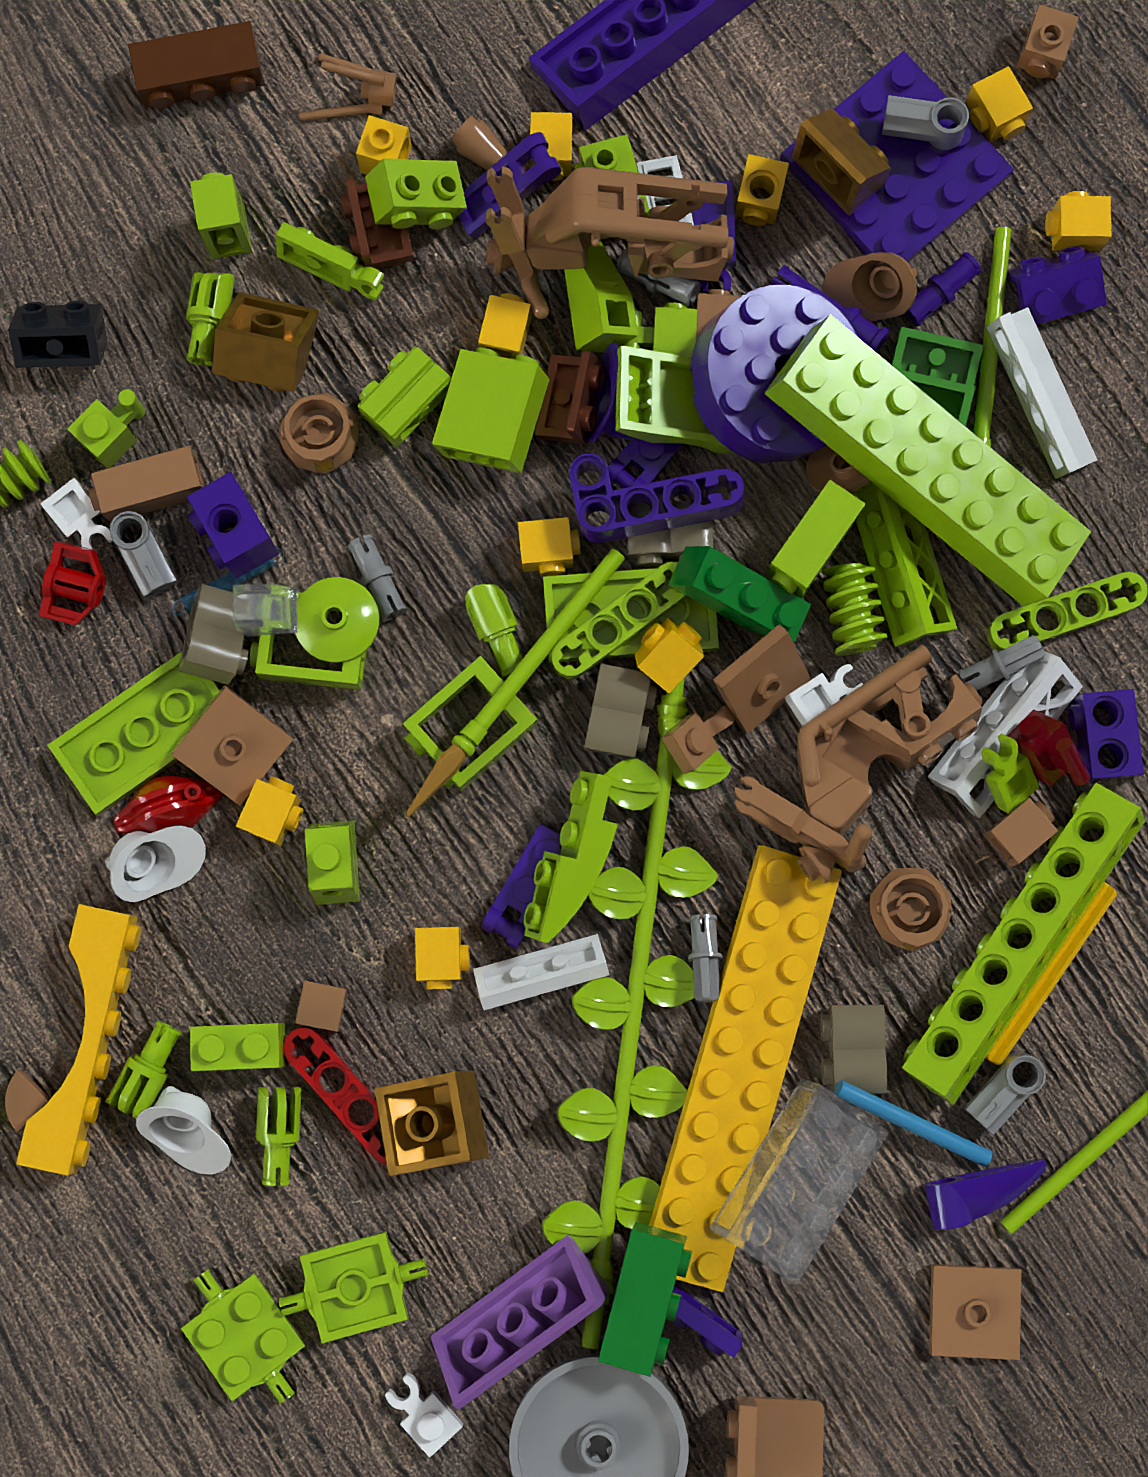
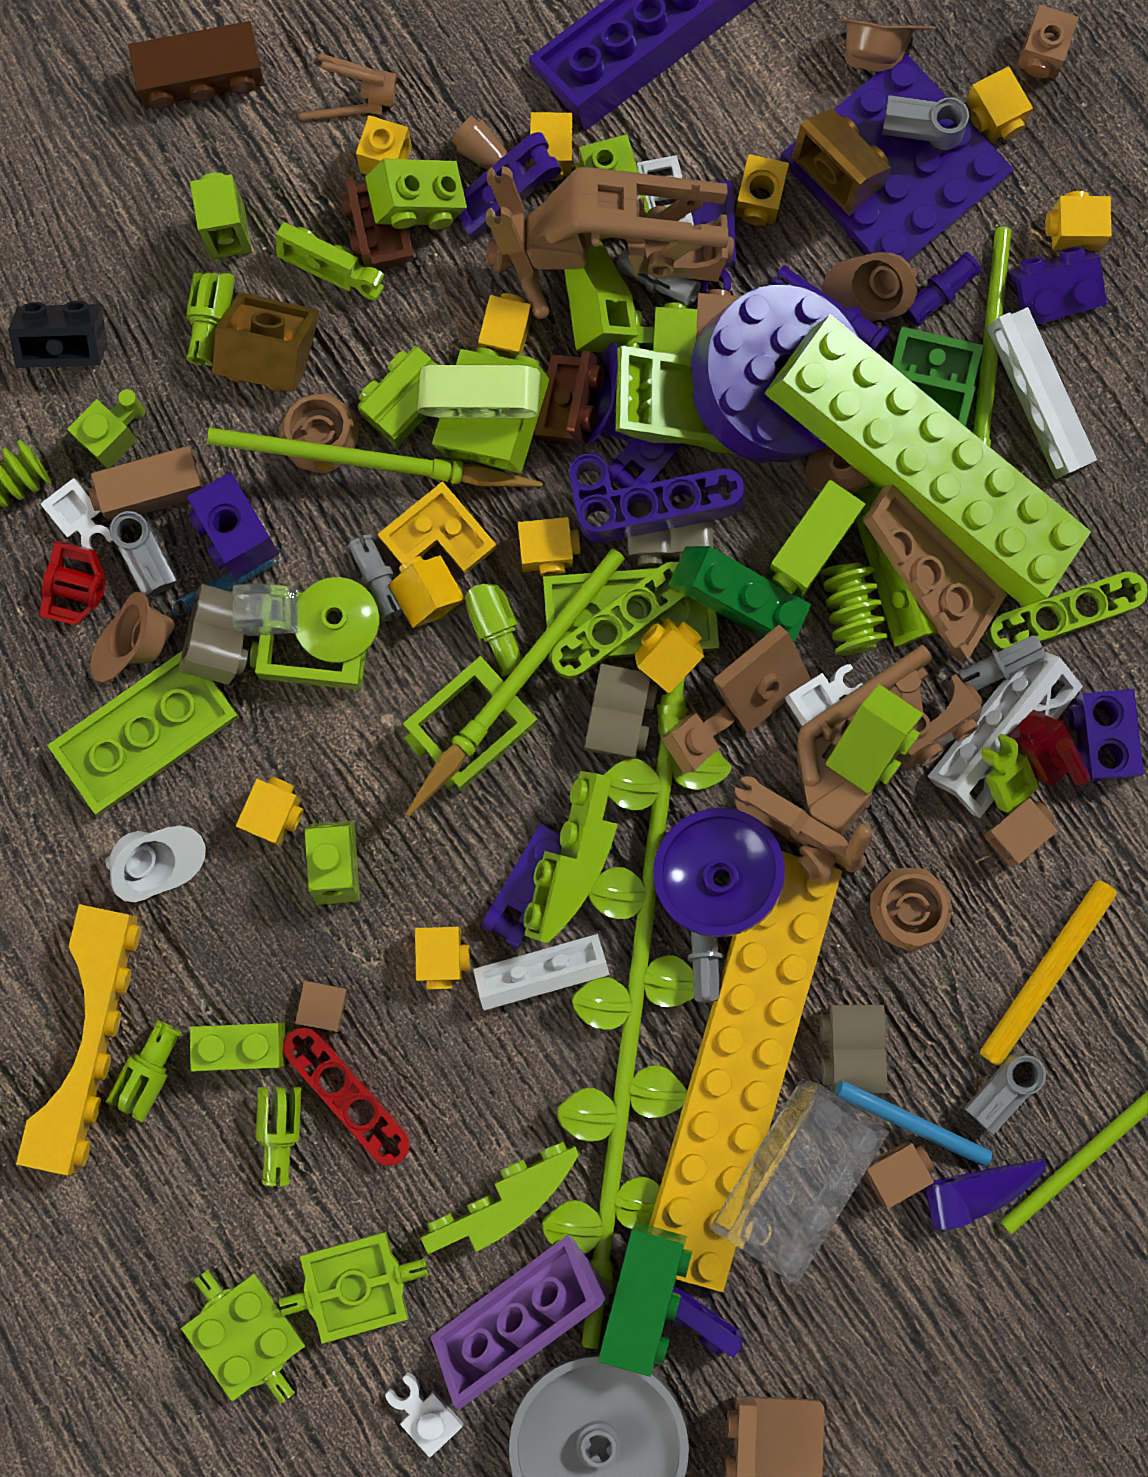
(23, 1099): medium nougat tile -> none
(130, 638): none -> medium nougat piece
(167, 803): red hat -> none
(183, 1131): white piece -> none
(231, 745): medium nougat plate -> none
(425, 590): none -> yellow brick
(431, 1122): pearl gold slope -> none
(435, 469): none -> lime piece
(440, 520): none -> yellow plate
(479, 391): none -> yellowish green beam
(521, 1194): none -> lime slope
(711, 845): none -> dark purple dish
(874, 739): none -> lime brick
(875, 45): none -> medium nougat piece
(900, 1173): none -> medium nougat brick
(937, 572): none -> medium nougat wing
(975, 1311): medium nougat plate -> none
(1024, 966): lime brick -> none

